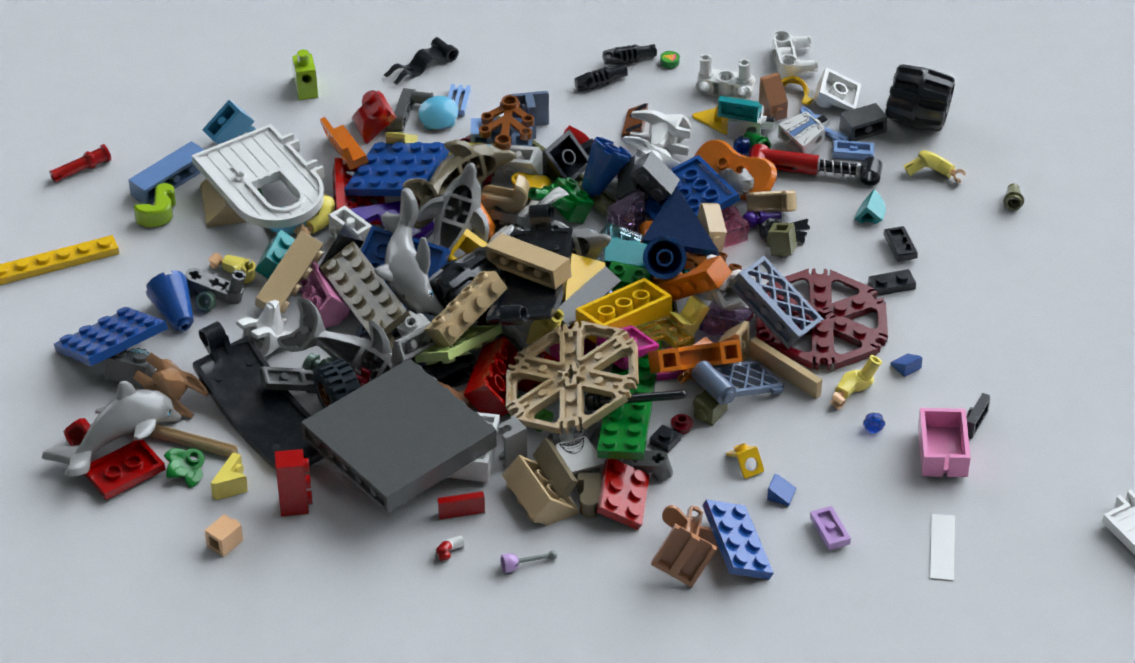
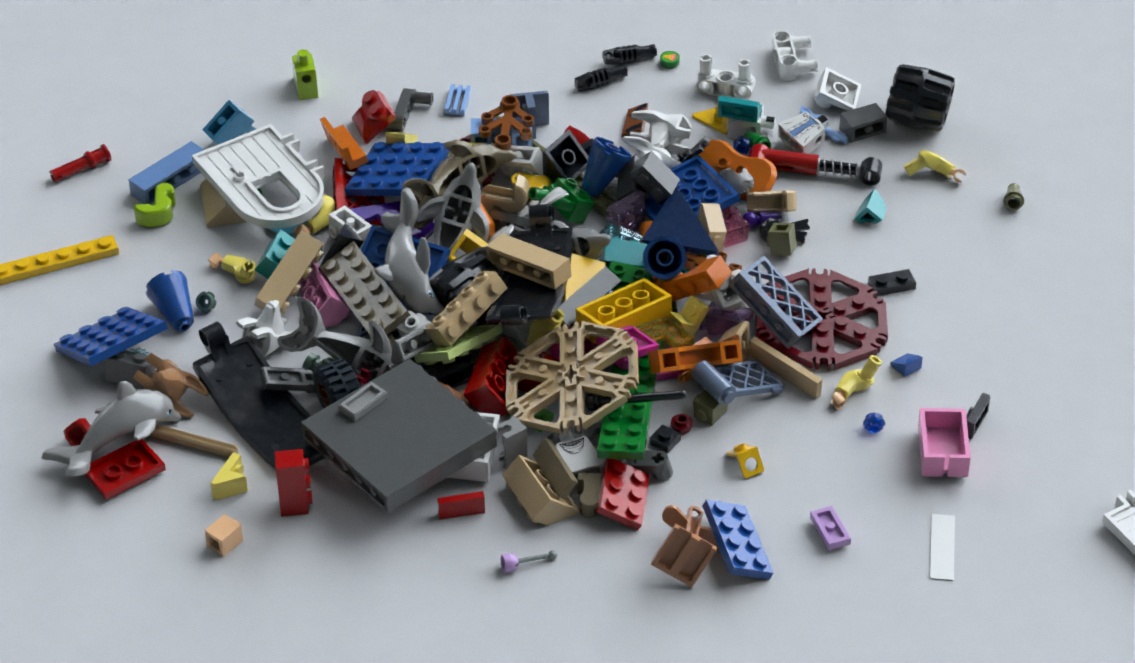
(183, 466): green plate -> none
(202, 281): dark grey beam -> none
(363, 401): none -> light grey tile
(424, 57): black flag -> none
(438, 113): medium azure dish -> none
(448, 545): arm -> none
(697, 149): none -> black piece
(773, 96): nougat slope -> none
(780, 490): slope -> none
(796, 80): yellow helmet -> none
(852, 150): light blue tile -> none
(900, 244): black plate -> none

